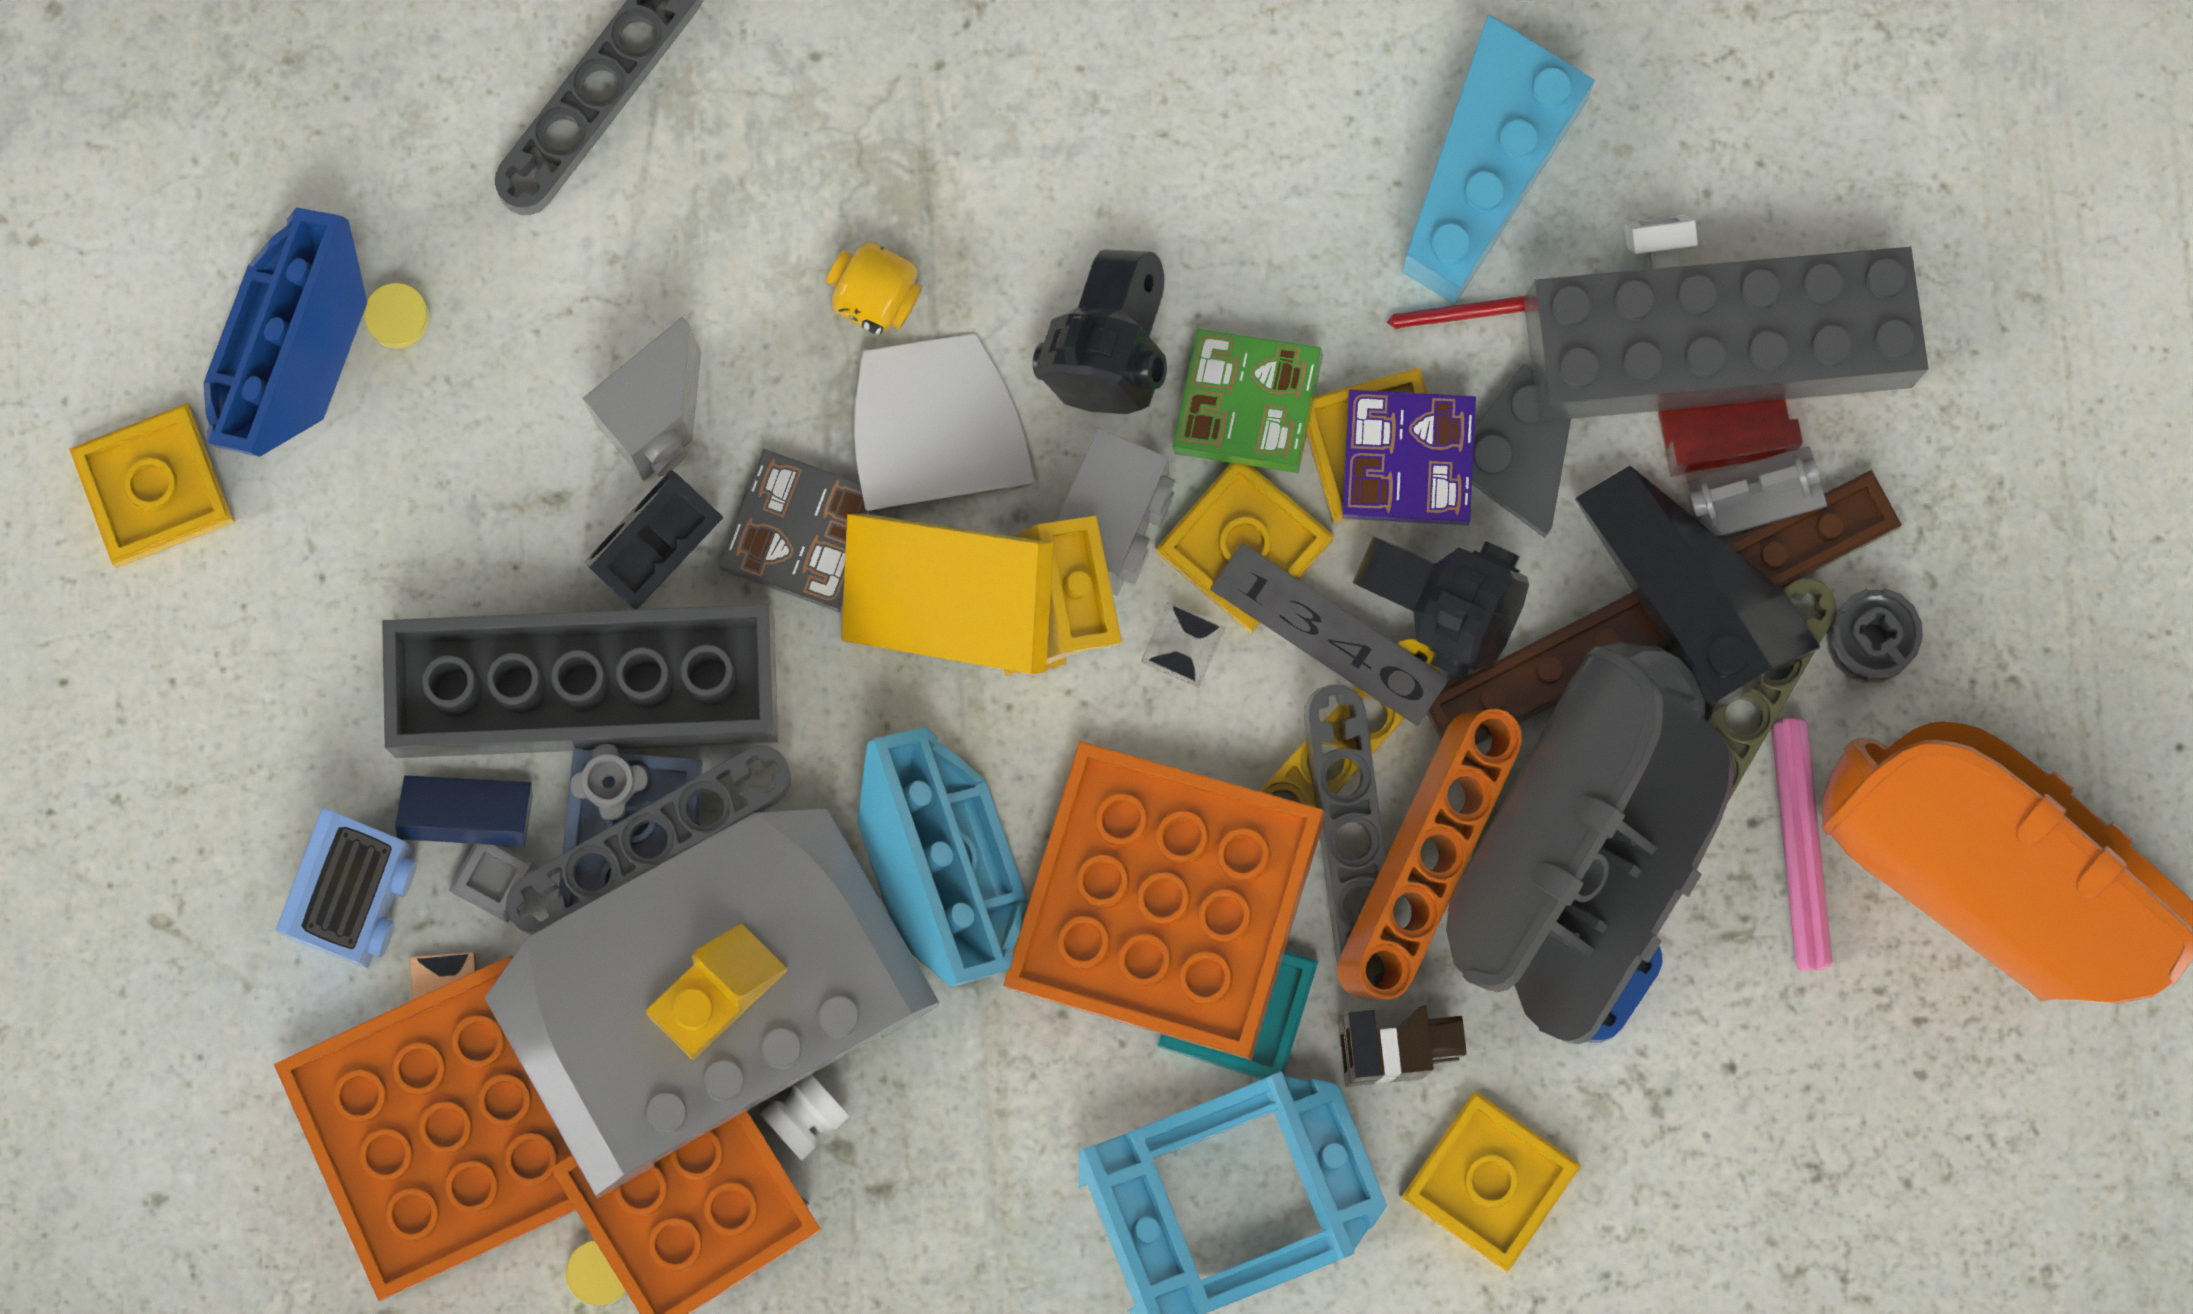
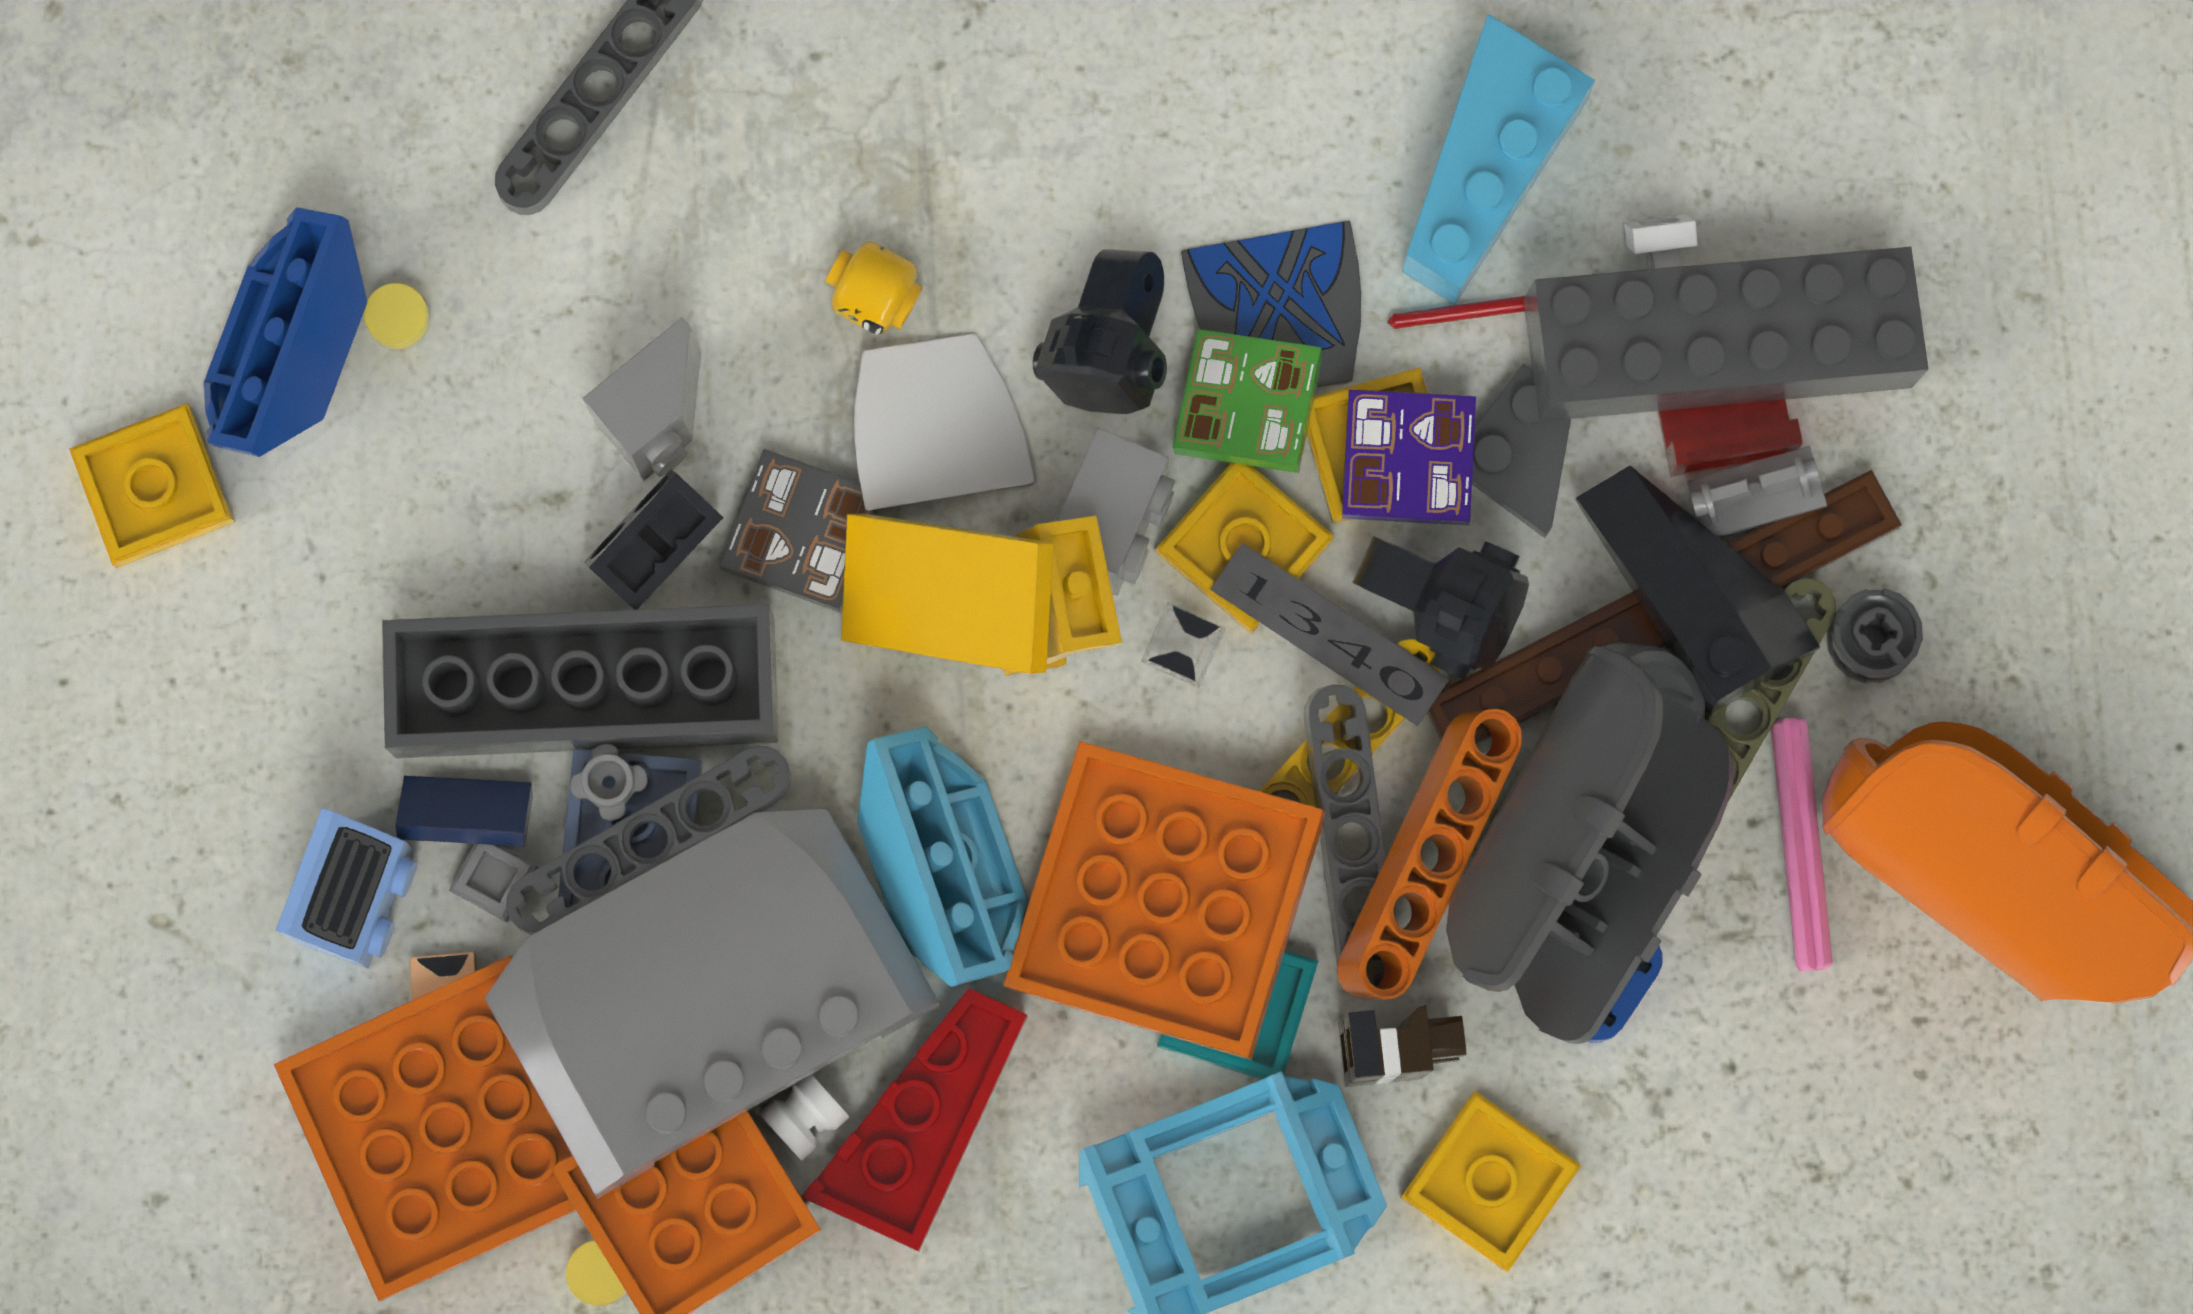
(716, 990): yellow slope -> none
(913, 1140): none -> red wing
(1284, 289): none -> sticker

